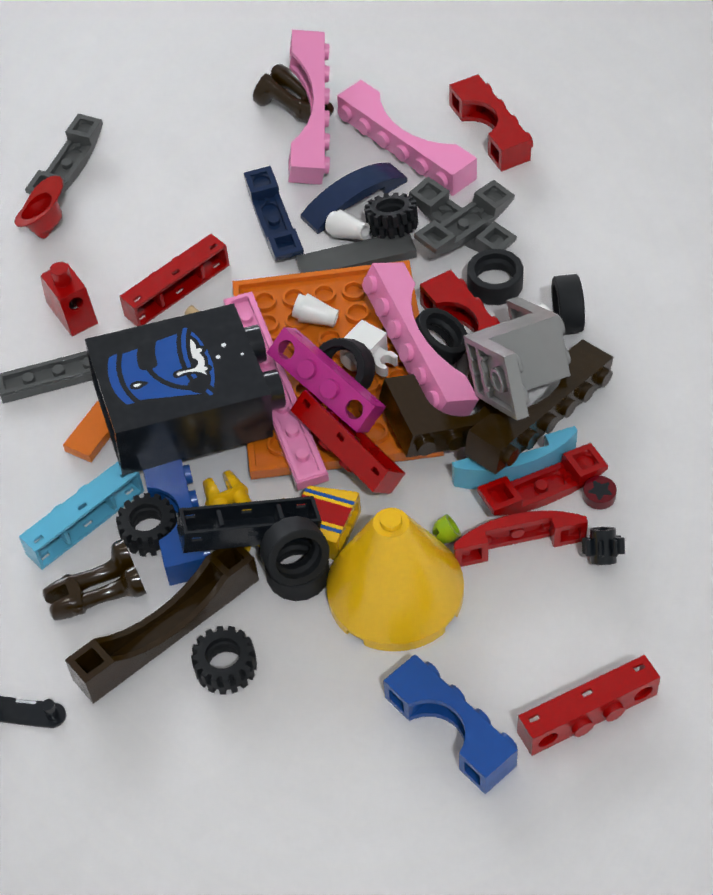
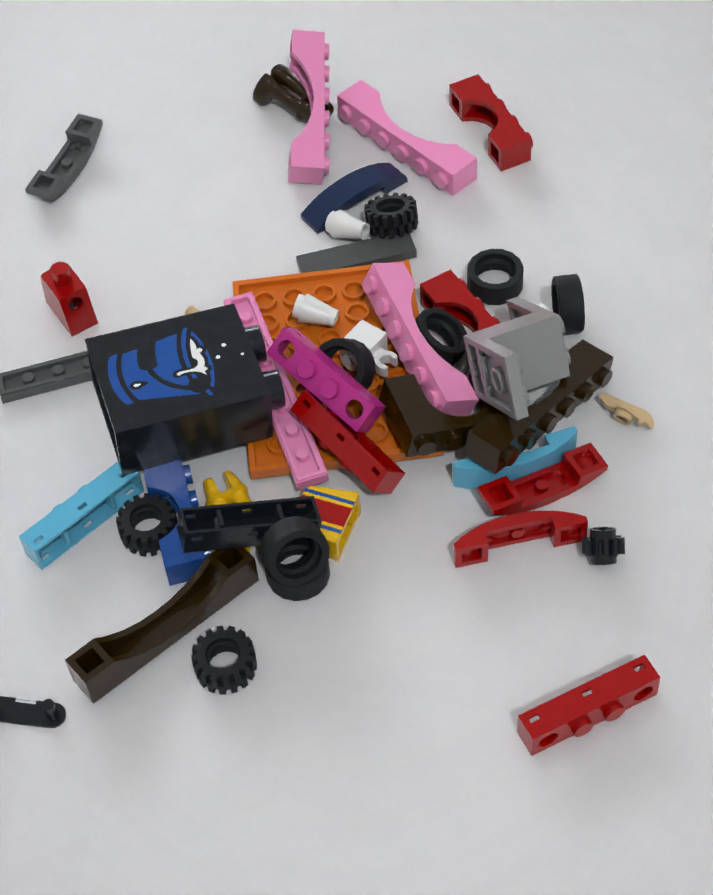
(42, 209): red piece -> none
(68, 595): dark brown piece -> none
(88, 436): orange tile -> none
(183, 272): red piece -> none
(271, 214): dark blue slope -> none
(395, 584): yellow cone -> none
(420, 692): blue arch -> none
(436, 205): dark grey slope -> none
(446, 529): lime hinge -> none
(468, 222): dark grey slope -> none
(599, 492): dark red tile -> none
(626, 412): none -> tan piece

